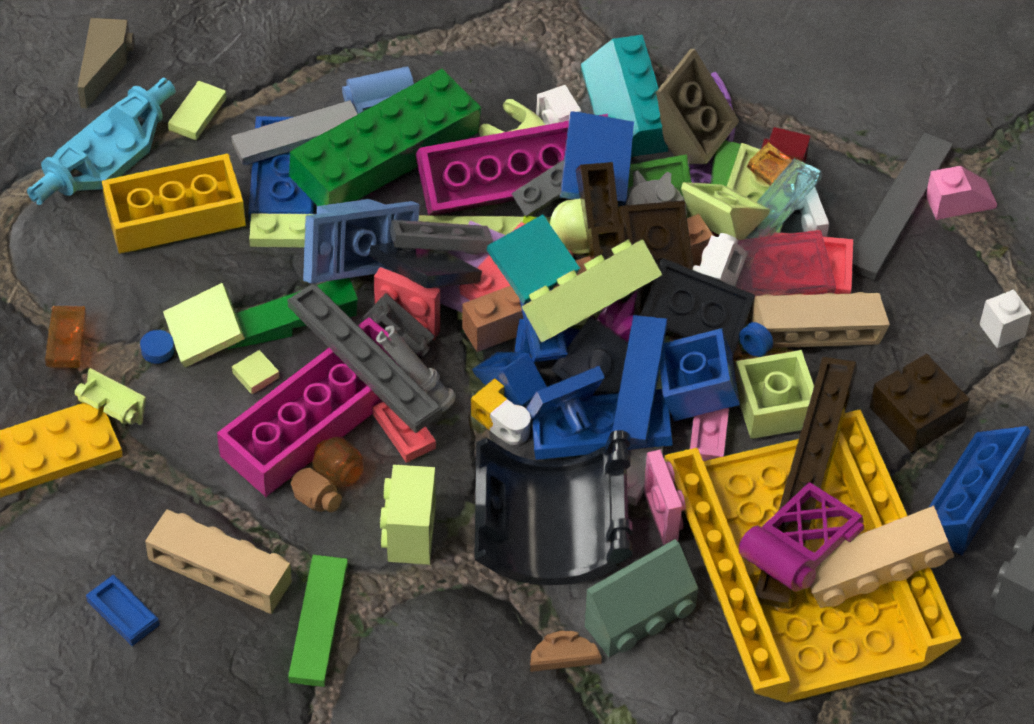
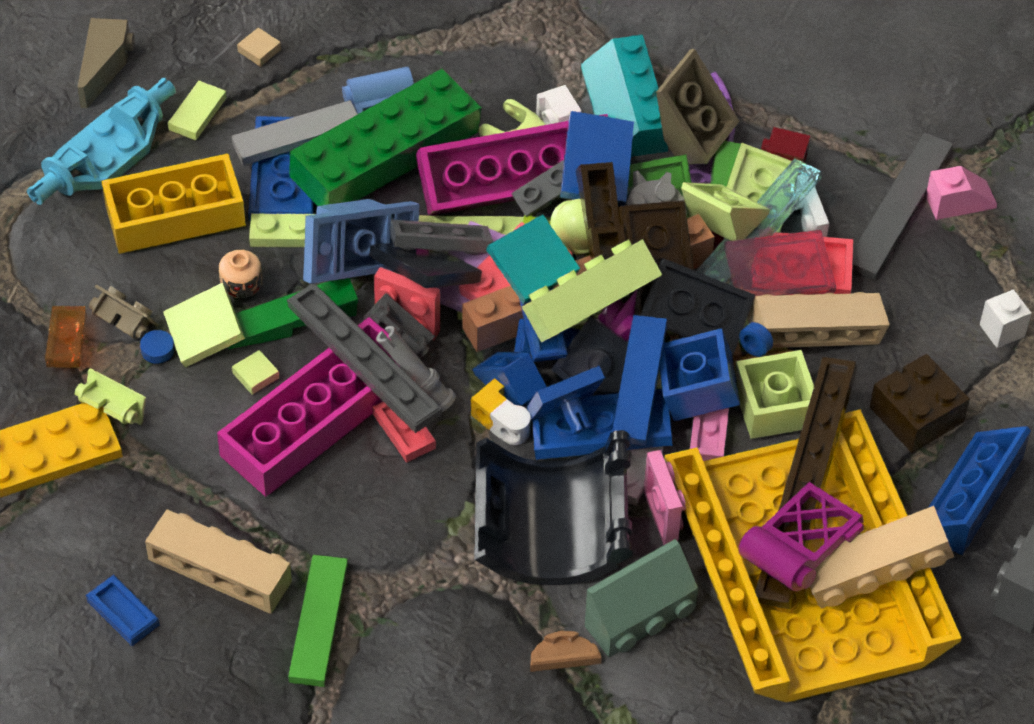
(133, 318): none -> dark tan hinge
(240, 273): none -> light nougat head
(259, 46): none -> tan tile
(315, 491): medium nougat arm -> none
(338, 461): clear orange head -> none
(409, 514): yellowish green brick -> none
(722, 259): white brick -> none
(768, 163): clear orange plate -> none

